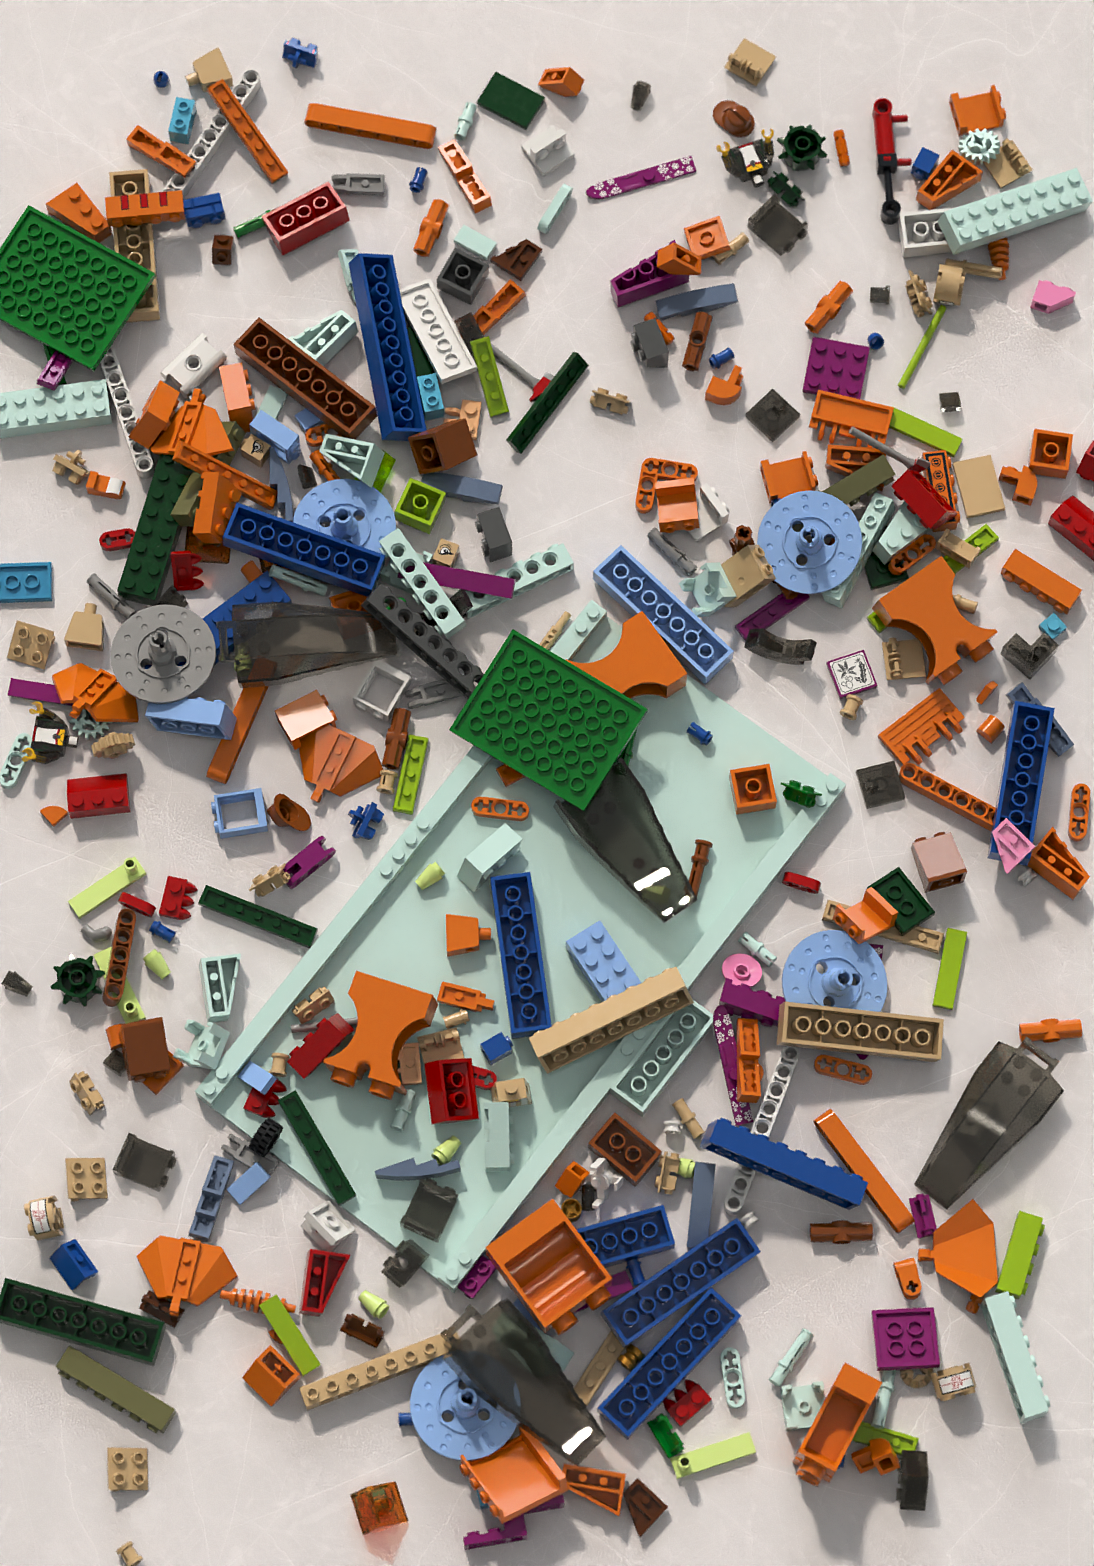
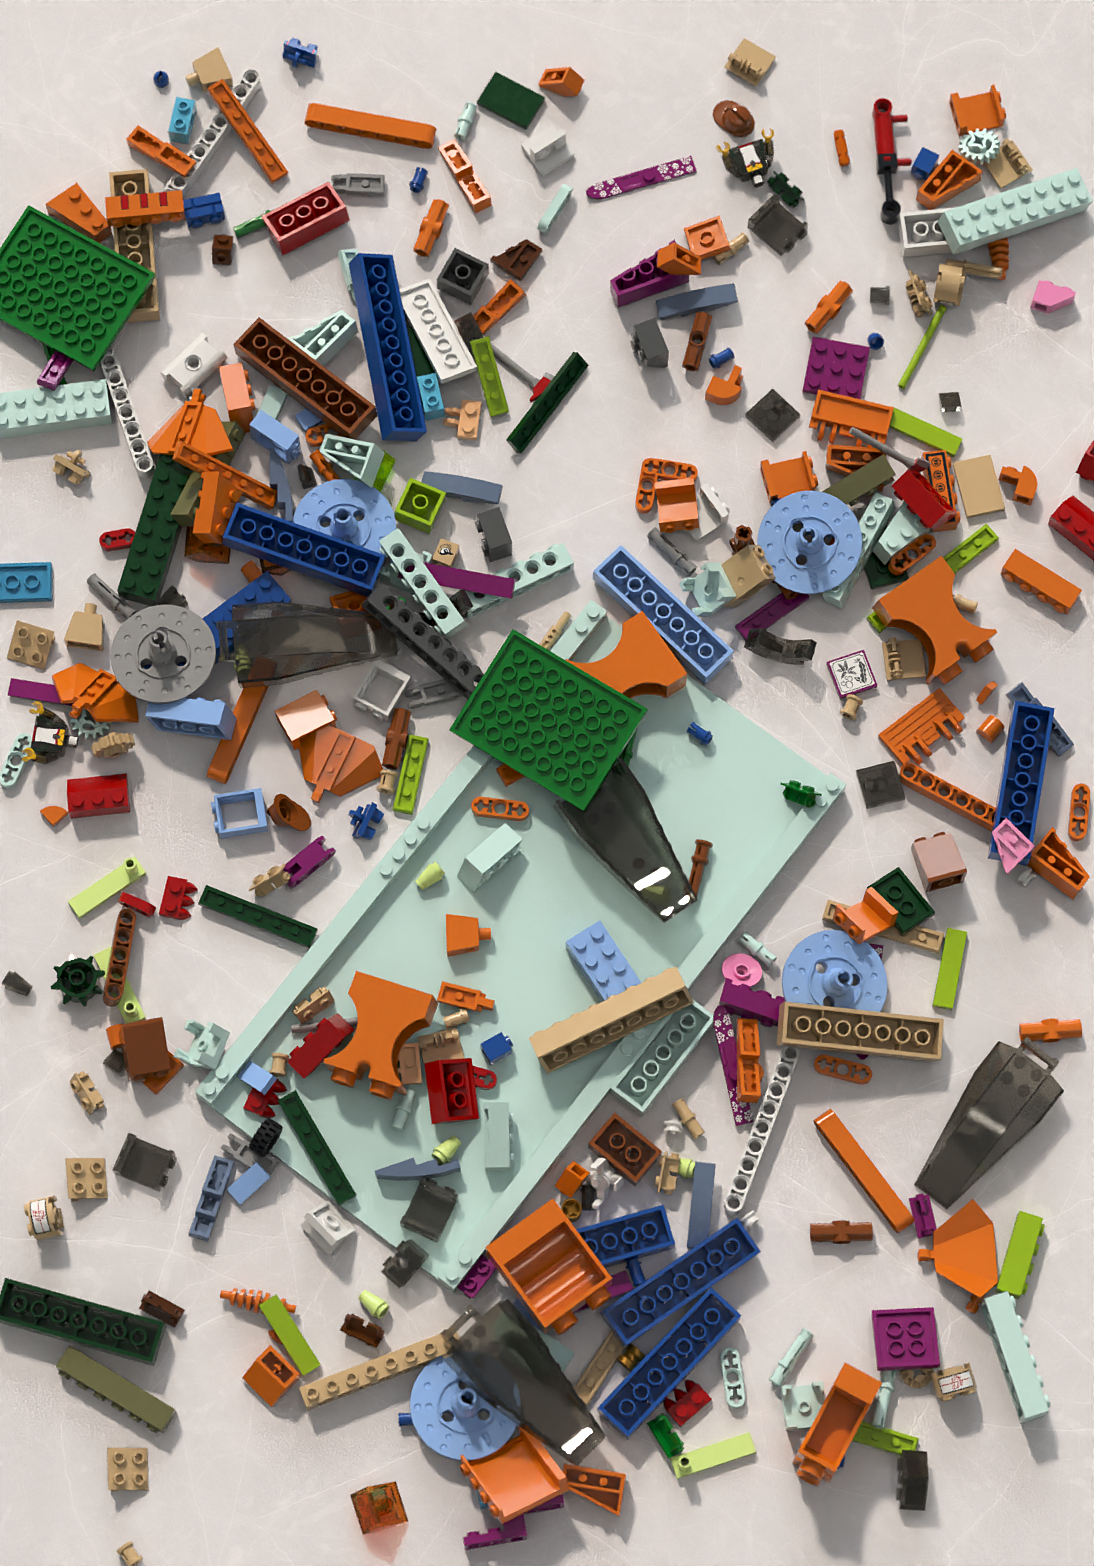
(73, 1263): blue panel -> none
(96, 935): light grey arm -> none
(105, 486): orange leg -> none
(156, 414): orange wedge -> none
(157, 964): yellowish green cone -> none
(162, 931): blue pin -> none
(184, 571): red plate -> none
(185, 1270): orange panel -> none
(218, 984): light aqua wedge -> none
(255, 450): tan brick -> none
(299, 580): light aqua pin -> none
(320, 1279): red wedge -> none
(442, 446): dark orange slope -> none
(475, 242): light aqua tile -> none
(512, 1091): tan torso -> none
(520, 954): blue brick -> none
(602, 398): tan hinge -> none
(640, 93): clear smoke cone -> none
(643, 1506): reddish brown wing -> none
(668, 337): orange axle -> none
(752, 789): orange brick -> none
(784, 1164): blue brick -> none
(801, 148): dark green brick -> none
(801, 882): red beam -> none
(878, 1455): orange brick -> none
(907, 1274): orange piece -> none
(957, 549): tan hinge -> none
(1028, 657): clear smoke brick -> none
(1050, 453): orange brick -> none
(1053, 626): medium azure plate -> none

